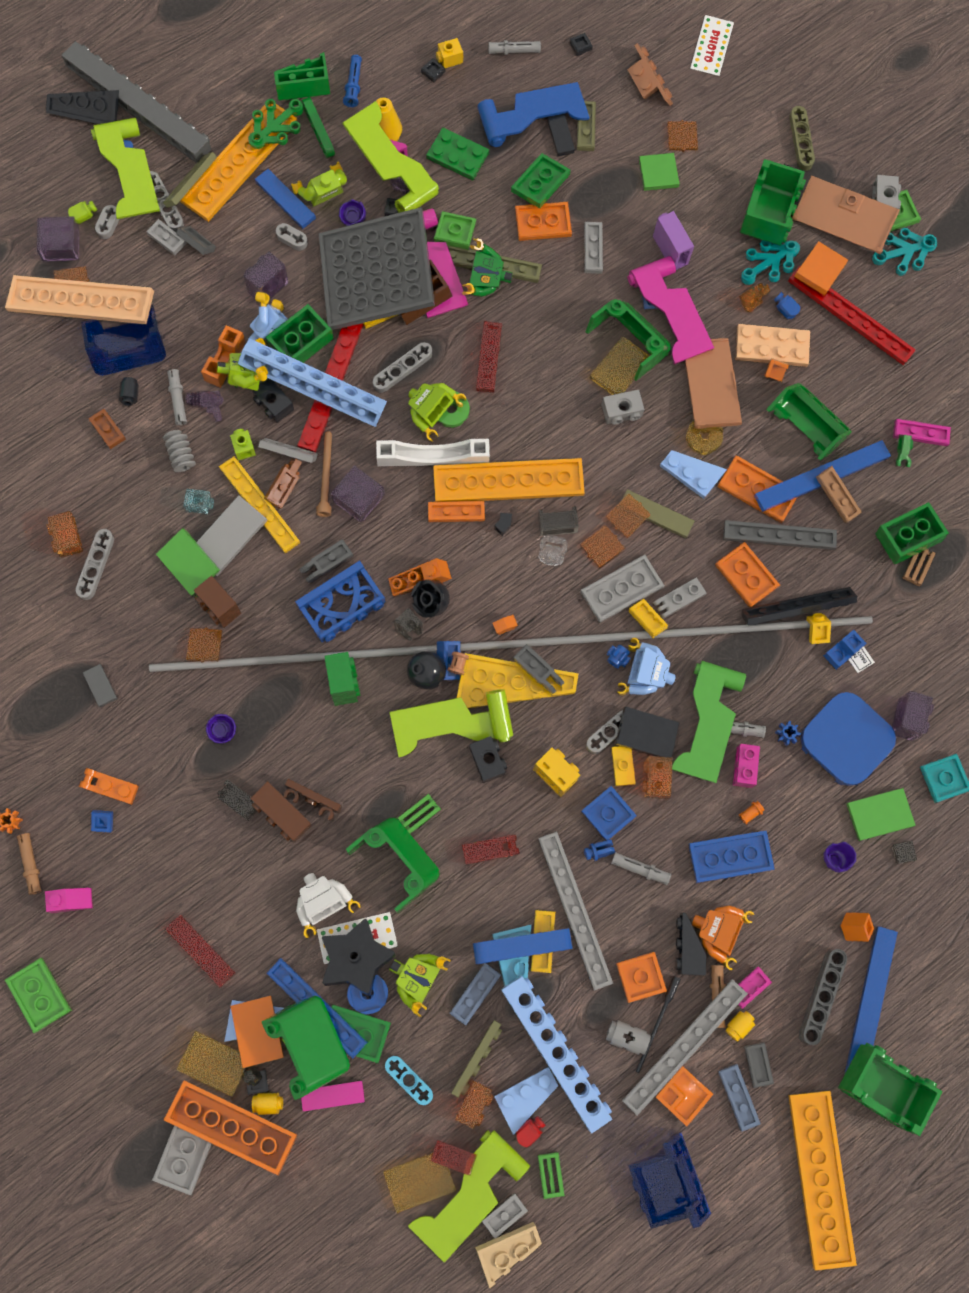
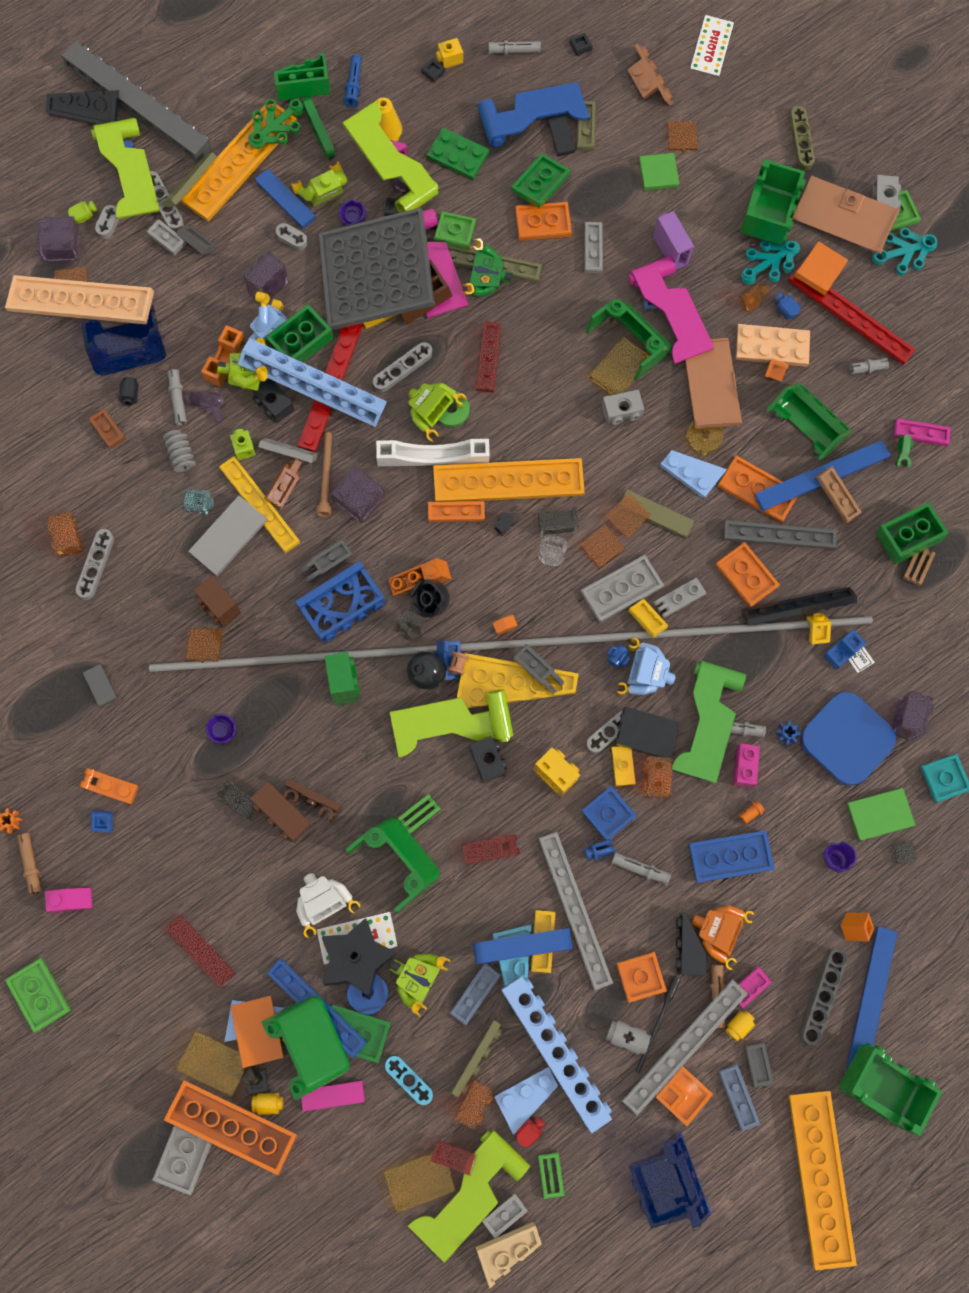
(187, 561): bright green tile -> none
(869, 366): none -> light grey pin

